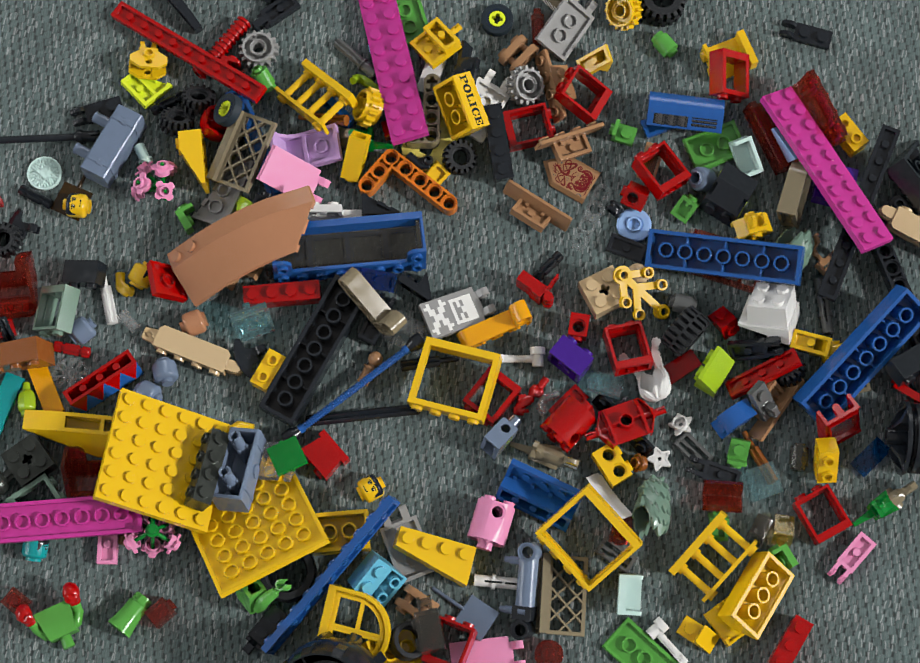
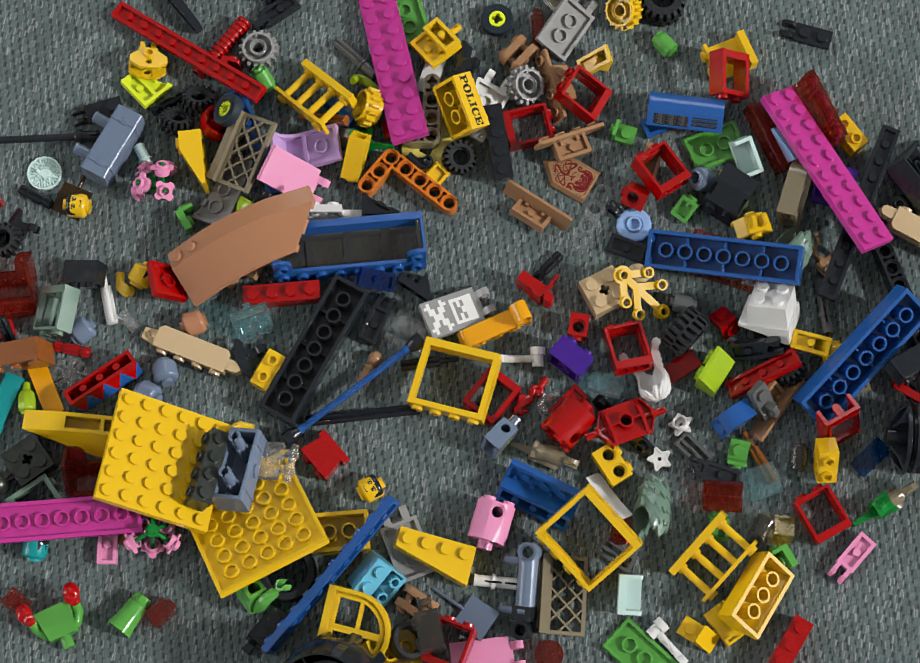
(287, 456): green piece -> none
(371, 304): dark tan beam -> none
(639, 463): dark orange plate -> none

